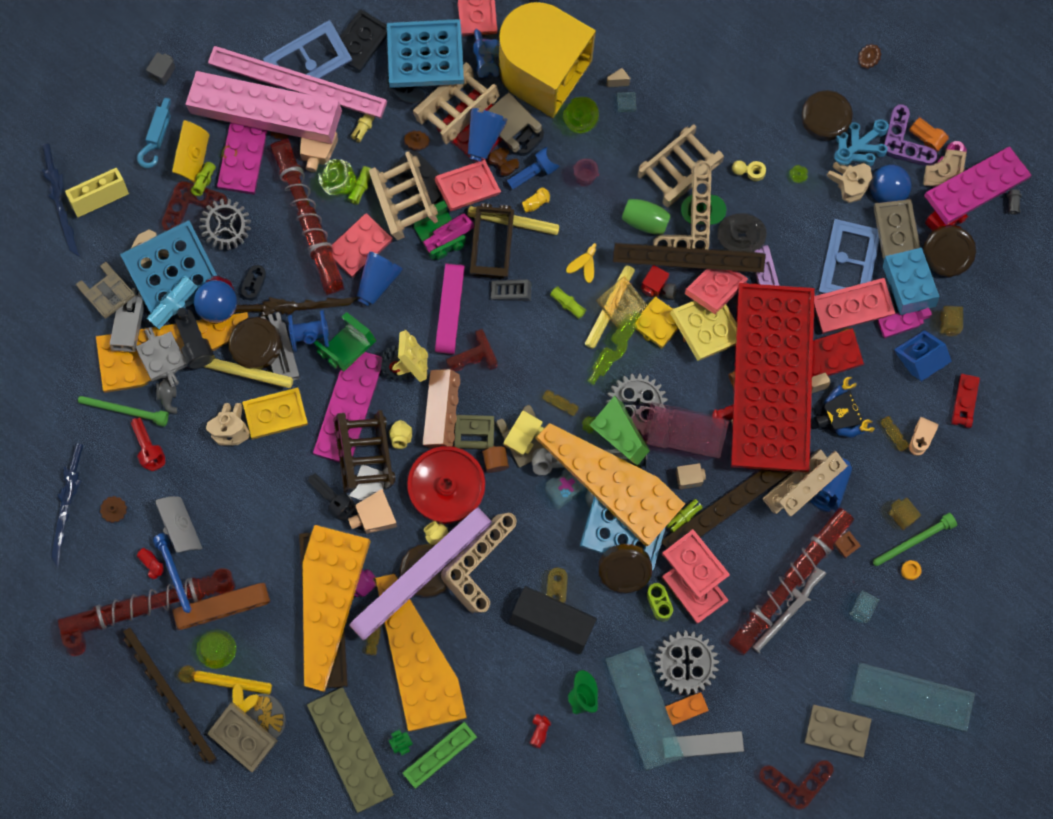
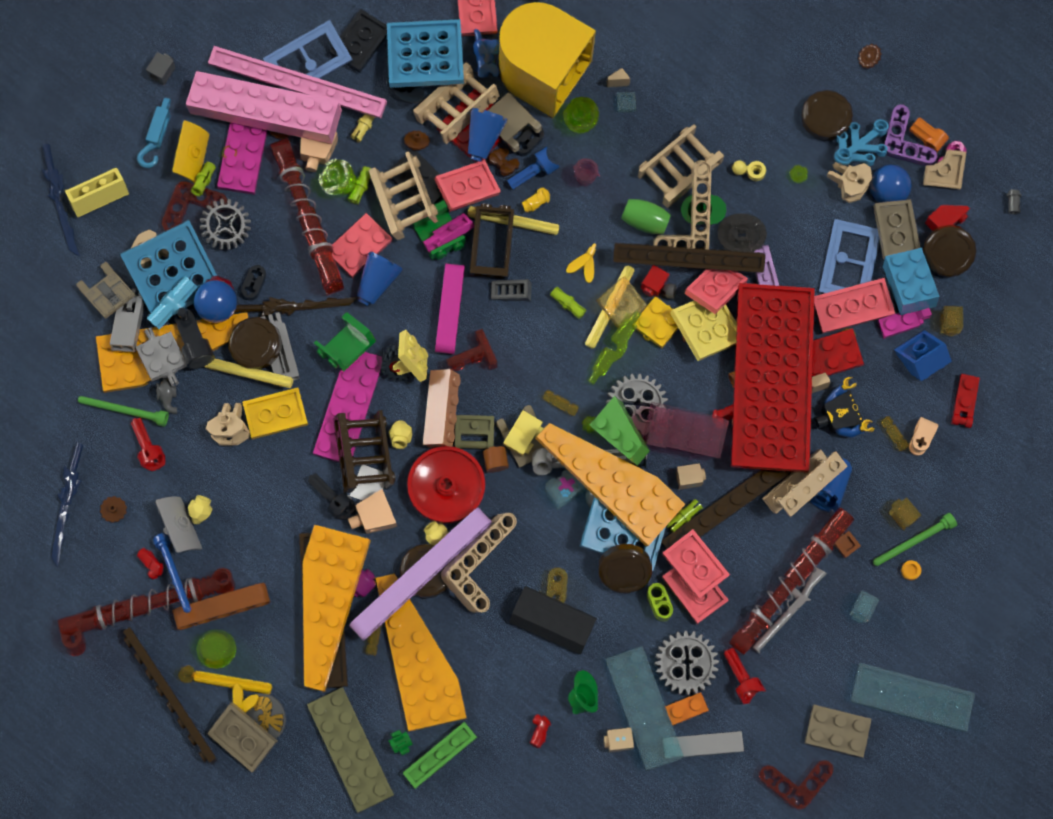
(199, 509): none -> light yellow rock
(308, 331): blue hose -> none
(619, 740): none -> tan brick
(748, 687): none -> red piece
(977, 185): dark pink plate -> none

